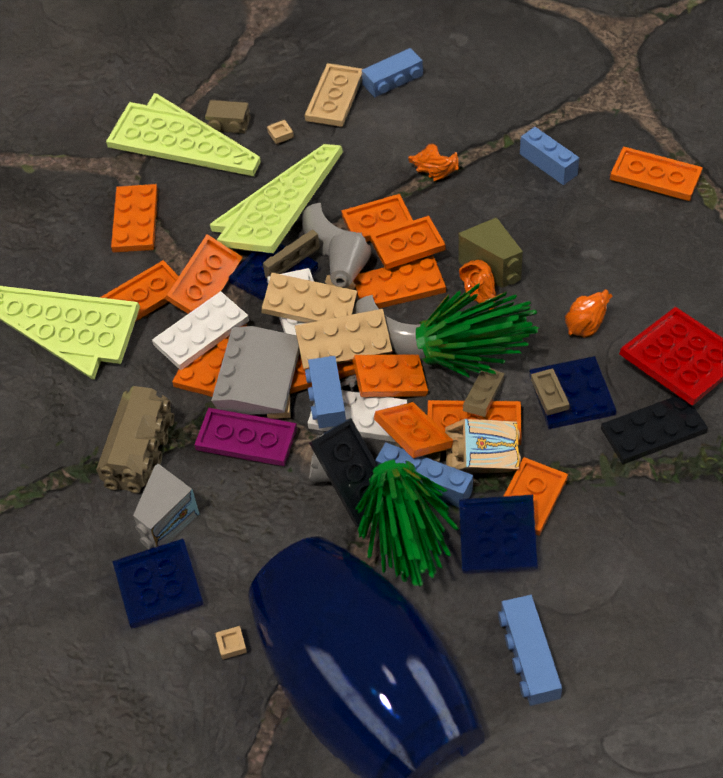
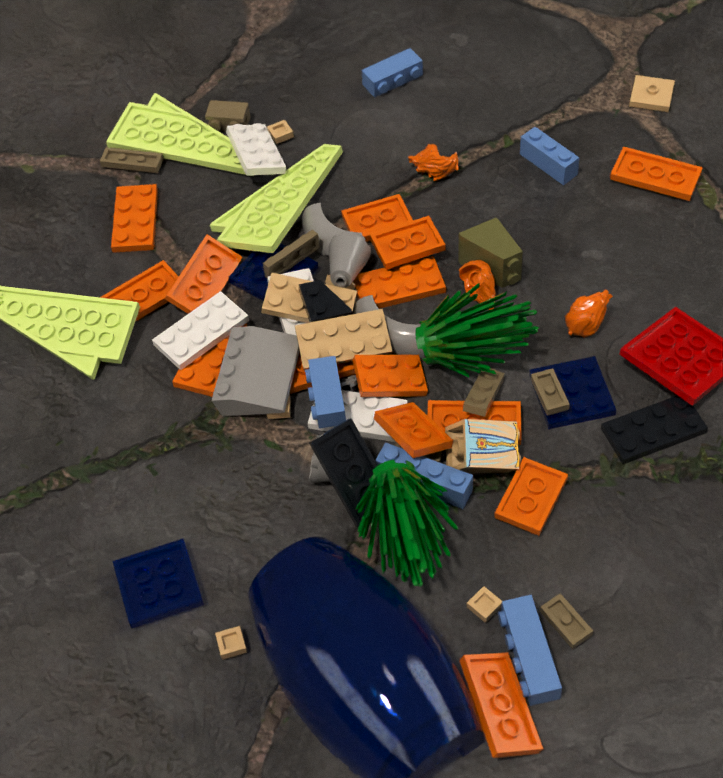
(131, 160): none -> dark tan plate
(134, 440): dark tan brick -> none
(164, 508): light grey slope -> none
(246, 436): magenta plate -> none
(255, 149): none -> white plate
(322, 302): none -> black wing
(334, 95): tan plate -> none
(484, 604): none -> tan plate
(498, 534): clear blue plate -> none
(500, 705): none -> orange plate
(566, 621): none -> dark tan plate
(652, 93): none -> tan plate

